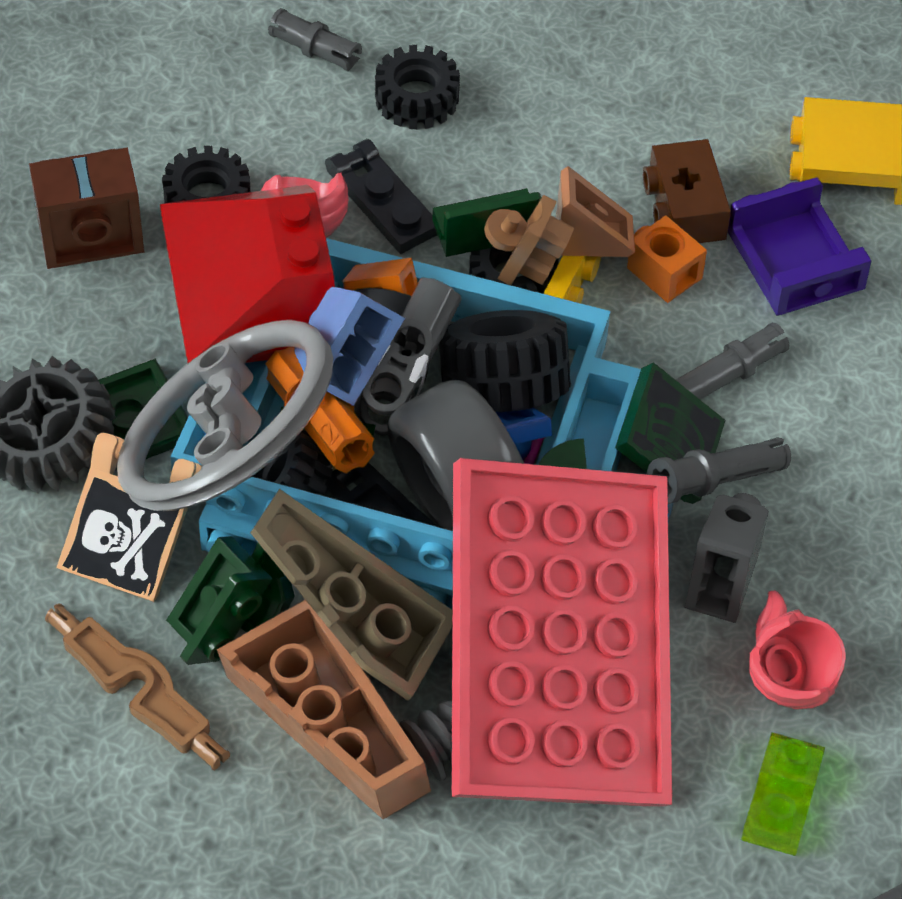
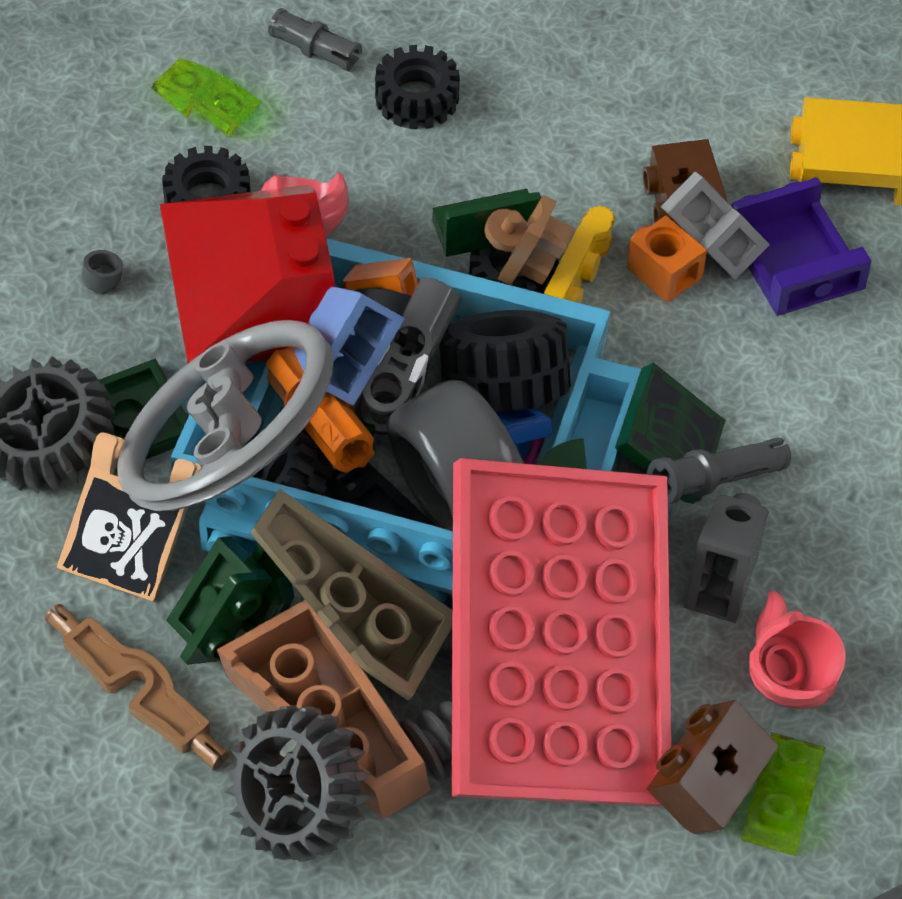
(87, 207): copper container -> none
(107, 273): none -> dark grey hinge
(199, 88): none -> clear neon green slope
(315, 776): none -> dark grey gear
(383, 197): black plate -> none
(597, 220): nougat slope -> none
(712, 766): none -> reddish brown brick
(715, 225): none -> light grey slope
(736, 361): dark grey pin -> none

